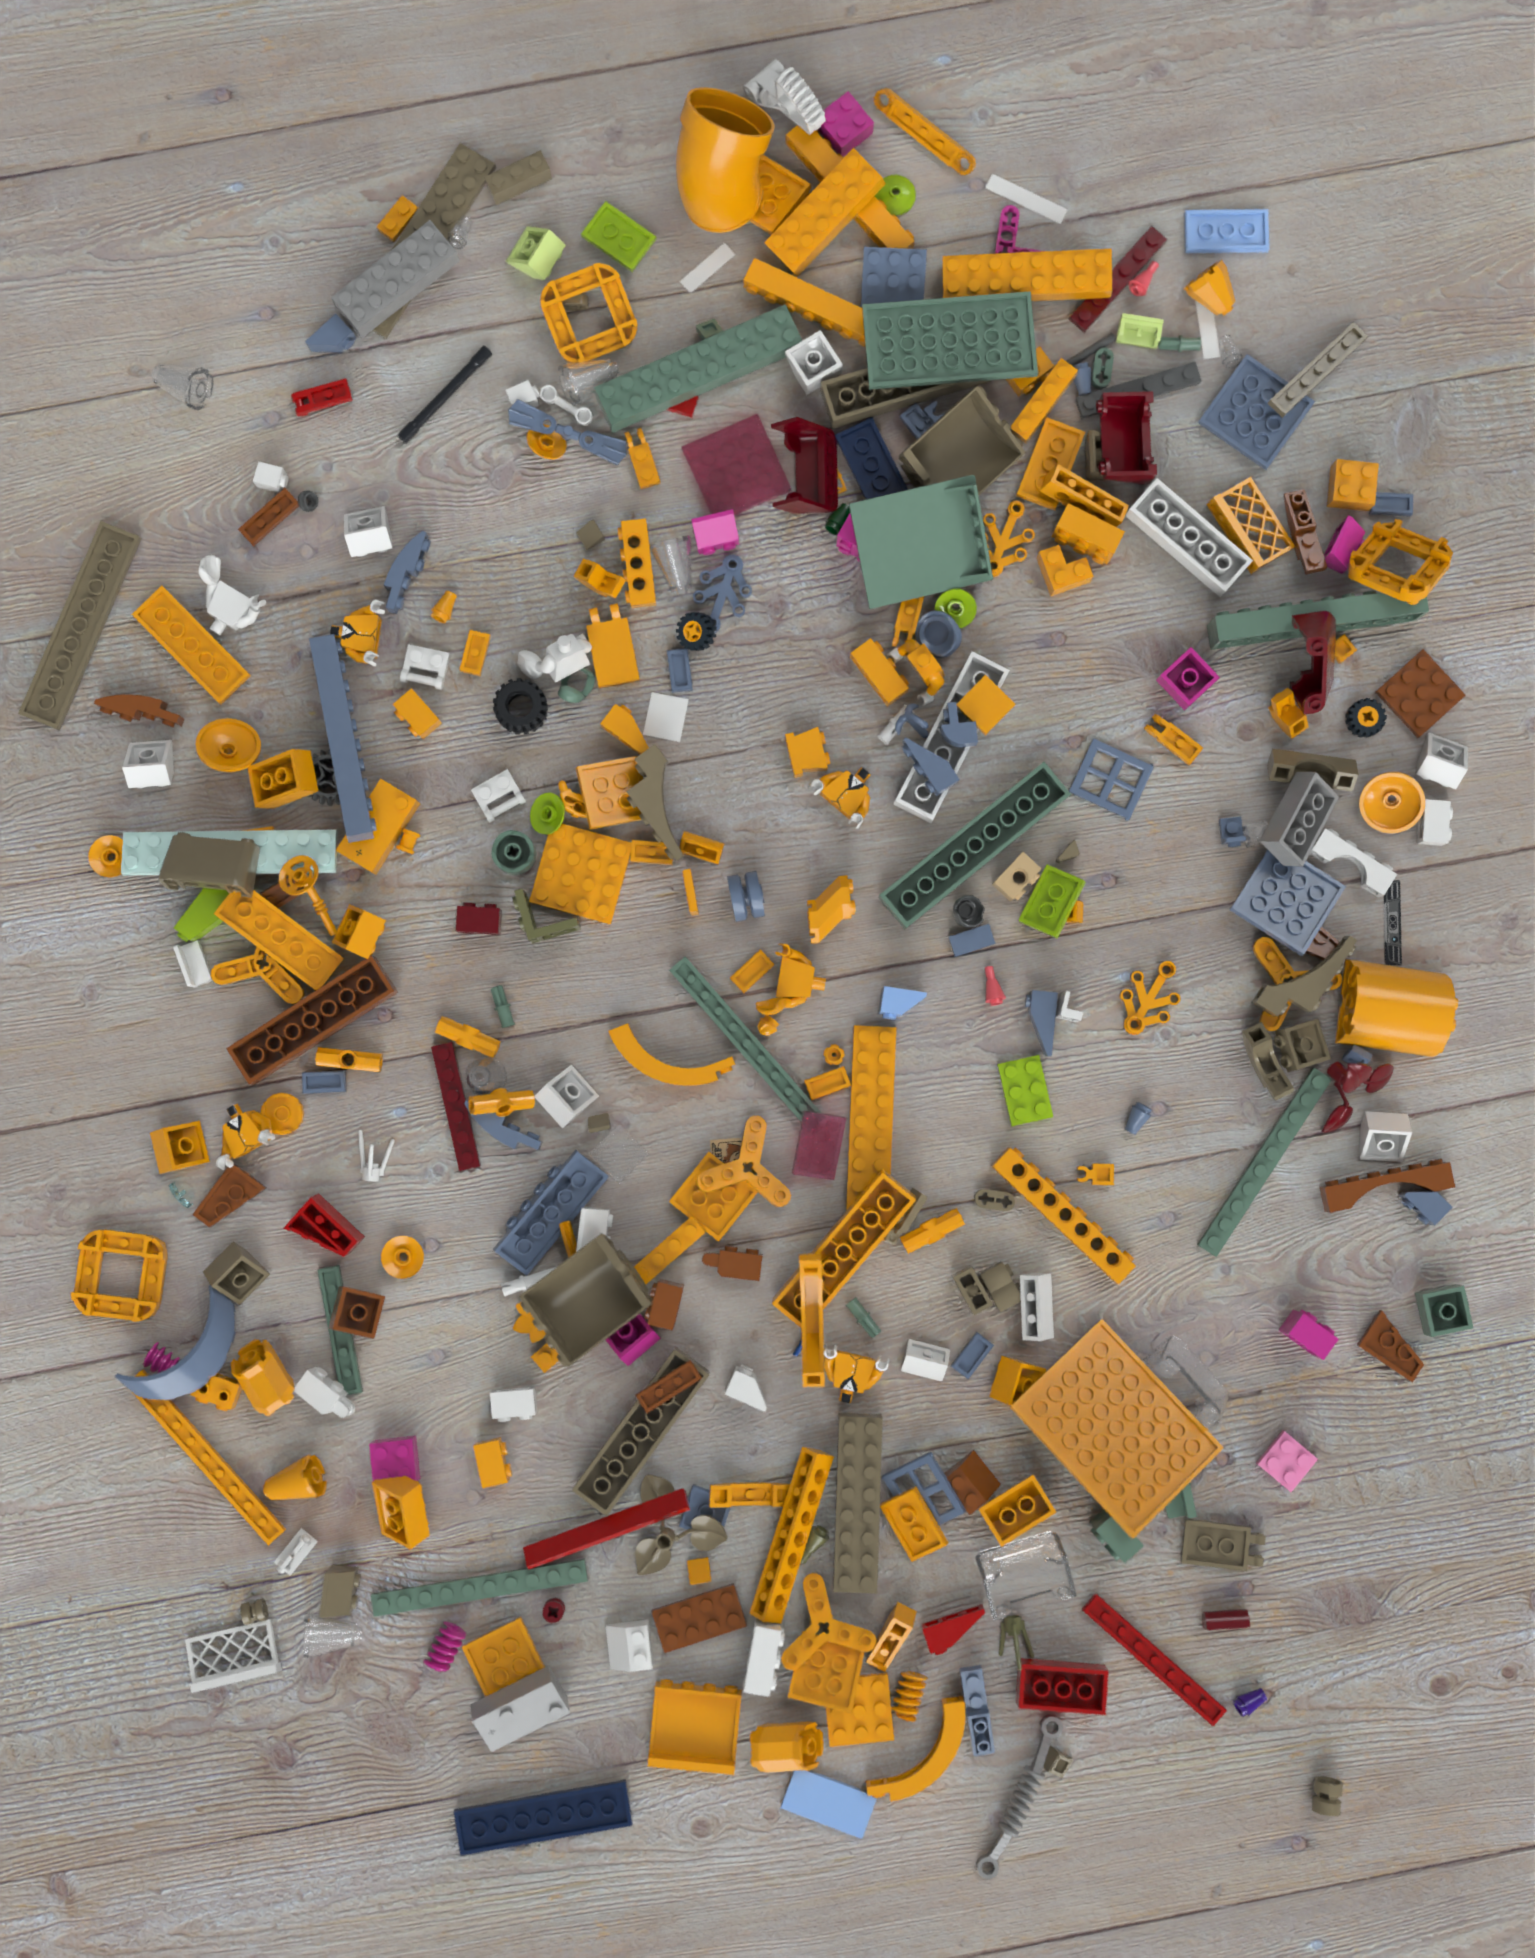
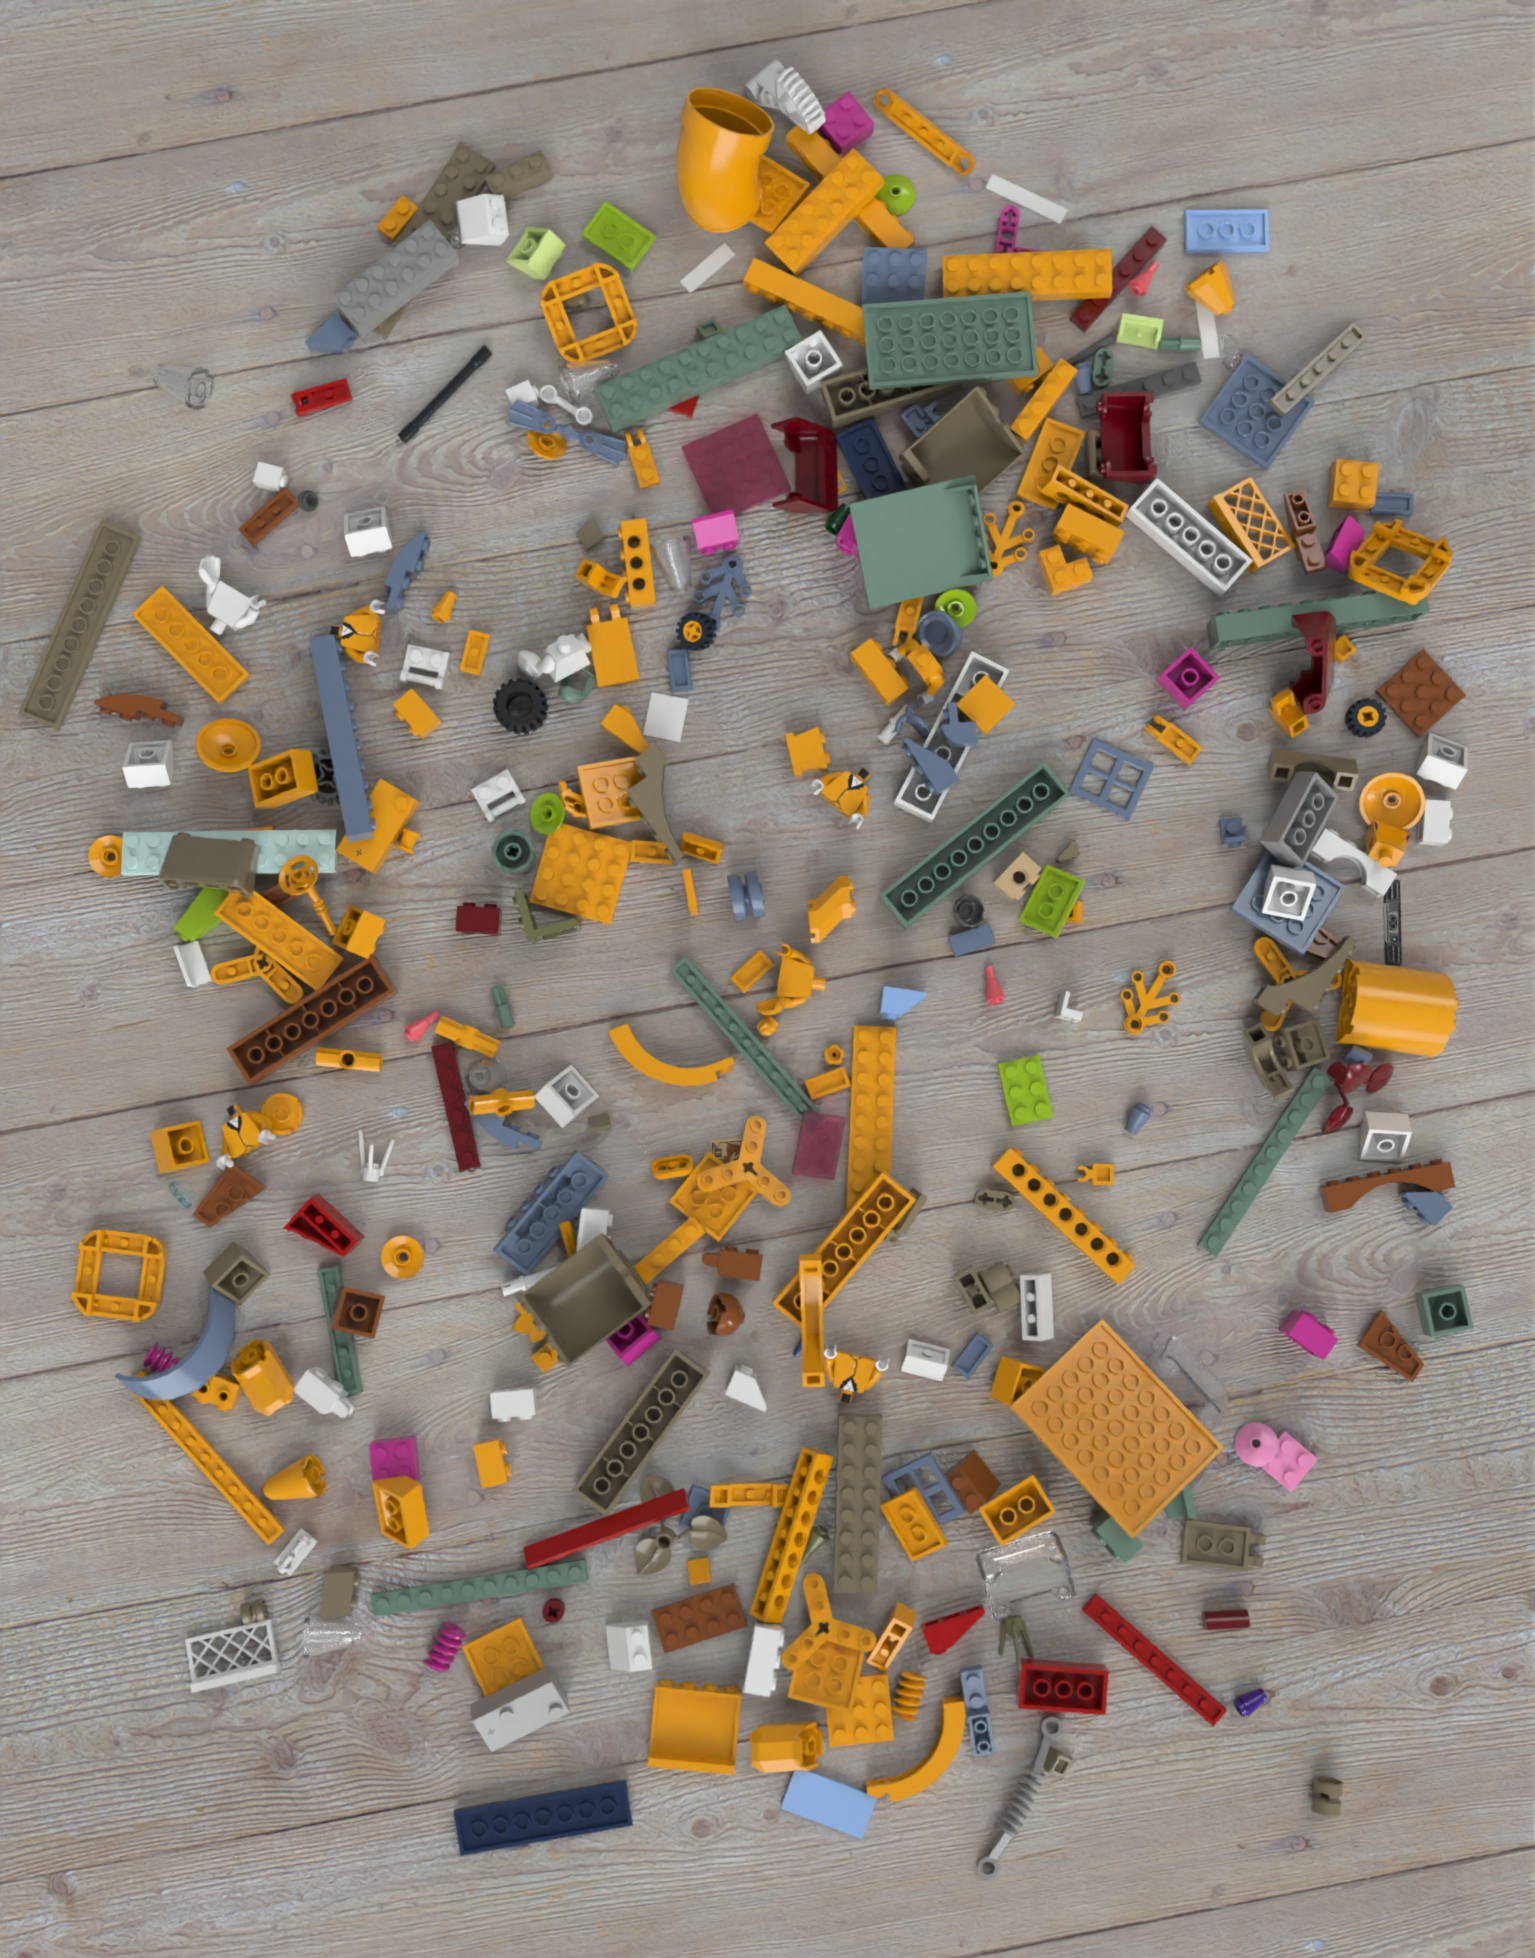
(324, 1082): sand blue tile -> none
(416, 1029): none -> coral cone
(482, 220): none -> white slope
(668, 1386): dark orange tile -> none
(672, 1166): none -> light orange plate
(726, 1314): none -> dark orange cylinder
(863, 1317): sand green axle -> none
(932, 1230): light orange piece -> none
(1042, 1014): sand blue slope -> none
(1256, 1456): none -> bright pink dish
(1288, 892): none -> white slope
(1386, 843): none -> light orange torso

